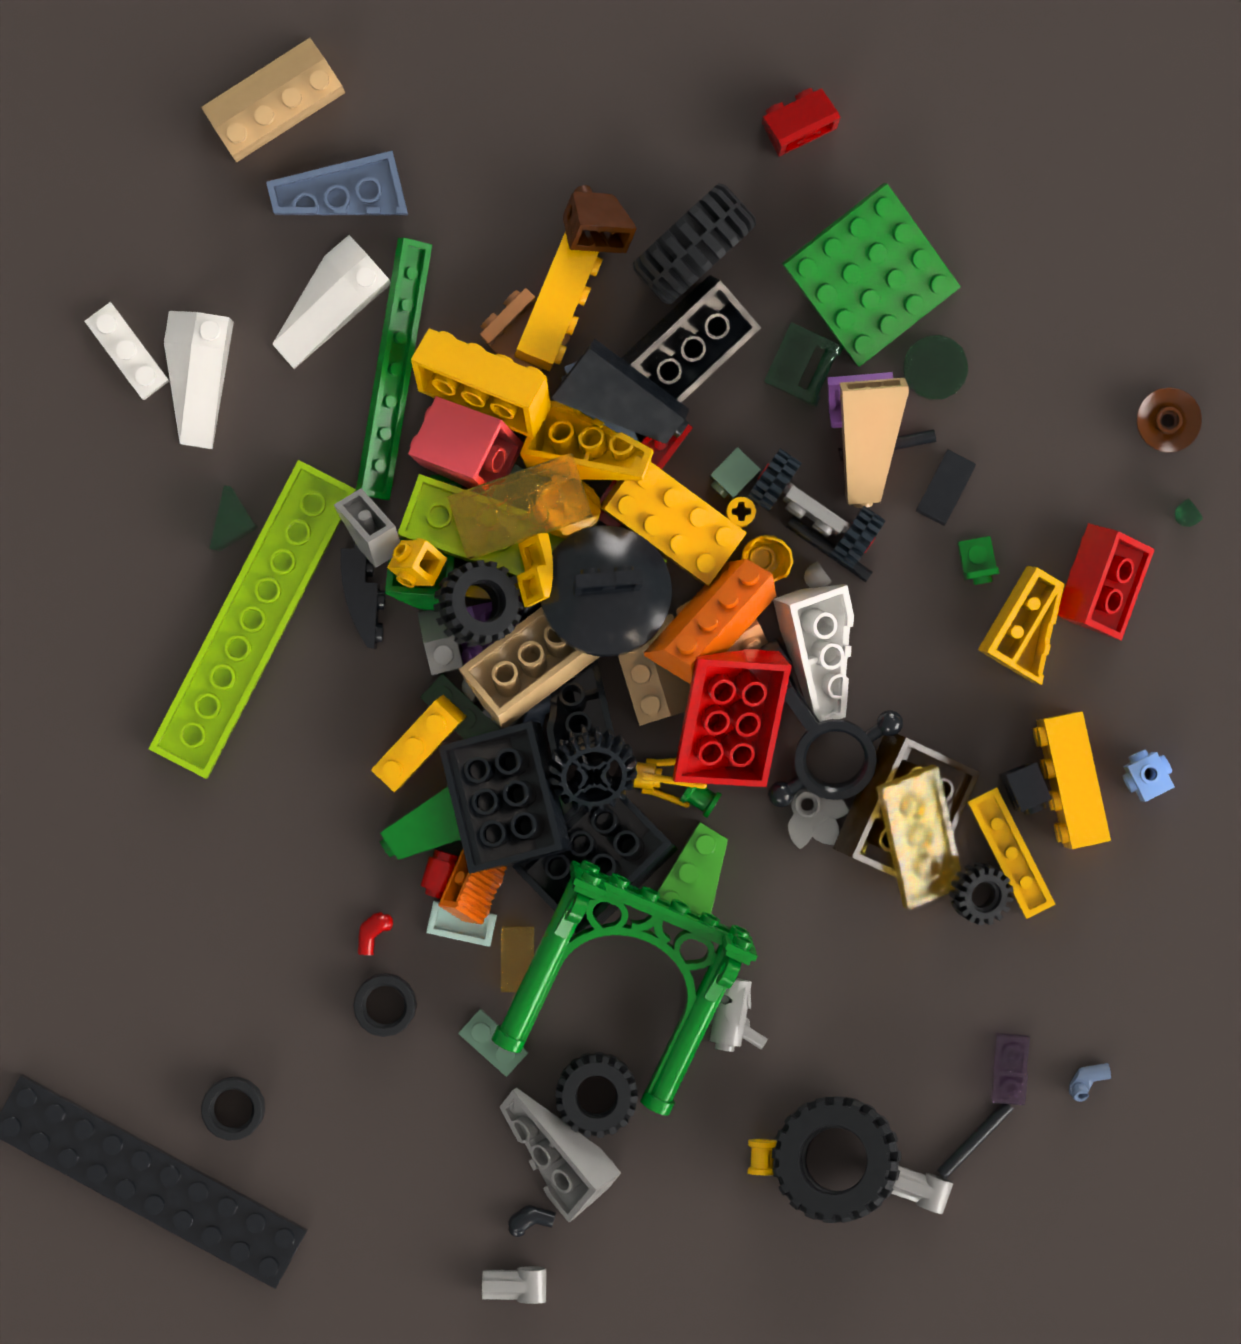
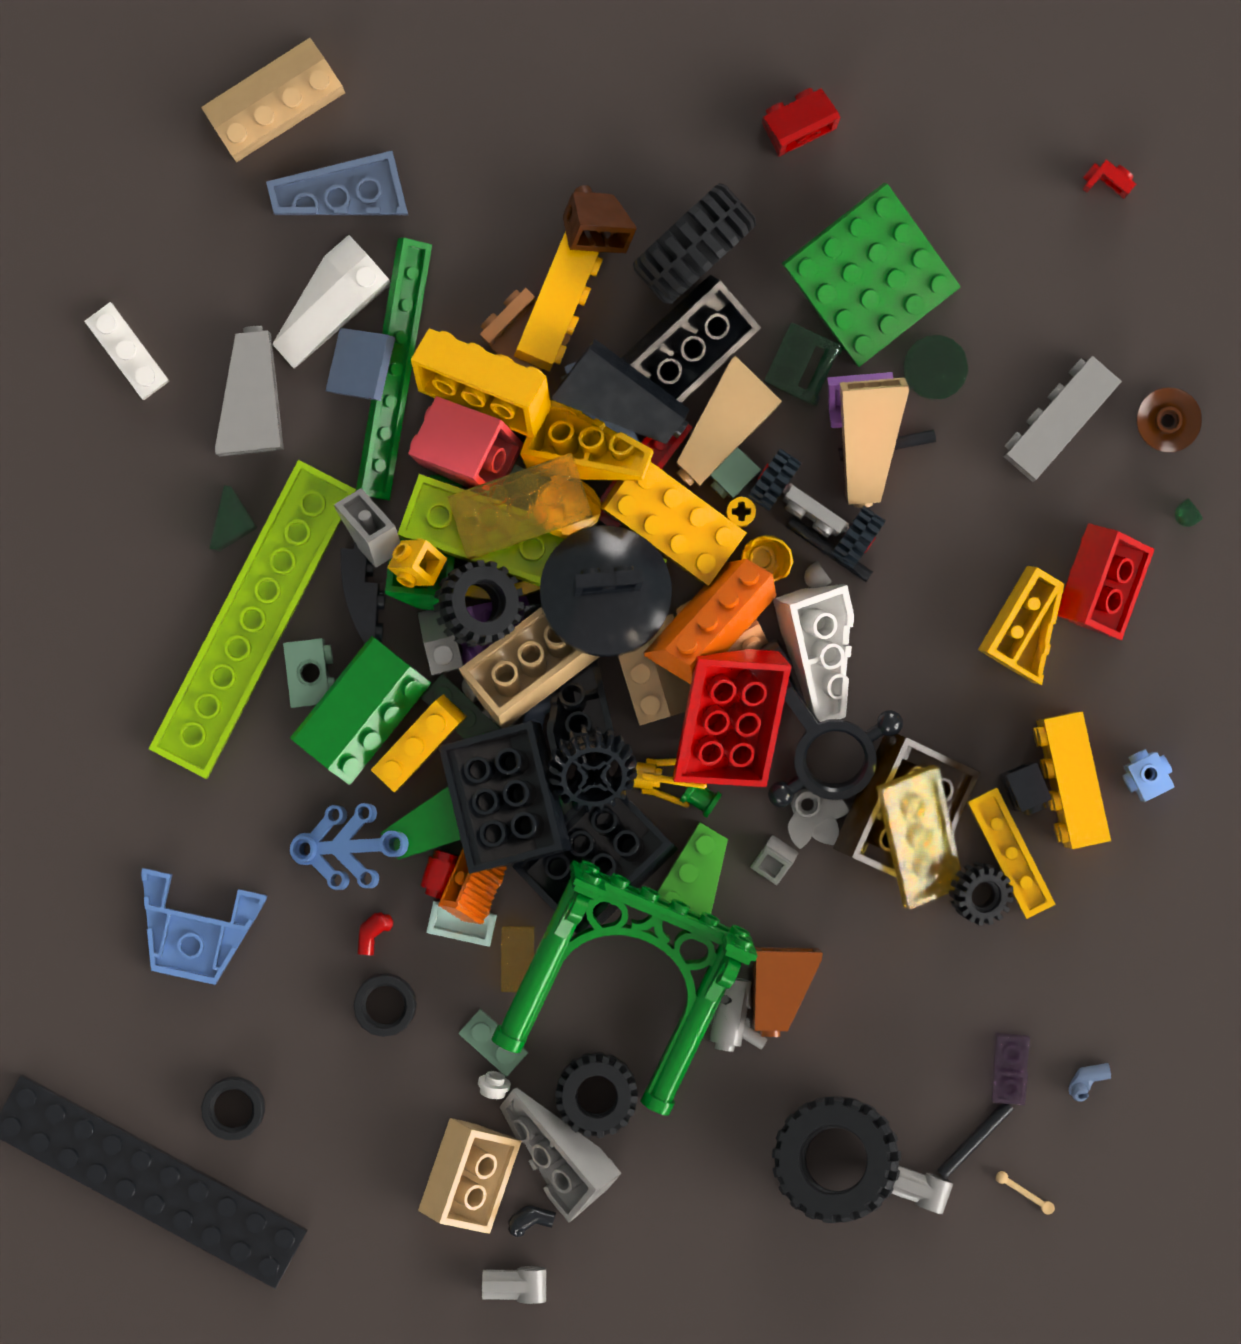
(192, 943): none -> medium blue wing
(196, 364): white wedge -> none
(250, 403): none -> light grey slope
(297, 656): none -> sand green brick
(343, 846): none -> medium blue plant
(360, 364): none -> sand blue tile
(360, 710): none -> green slope
(469, 1176): none -> tan slope
(494, 1085): none -> white plate
(536, 581): yellow slope -> none
(730, 417): none -> tan slope
(761, 1156): yellow bush -> none
(774, 860): none -> light grey slope
(780, 986): none -> dark orange slope
(946, 487): black slope -> none
(978, 560): green bracket -> none
(1046, 1206): none -> tan hinge
(1062, 419): none -> light grey brick
(1116, 178): none -> red bracket

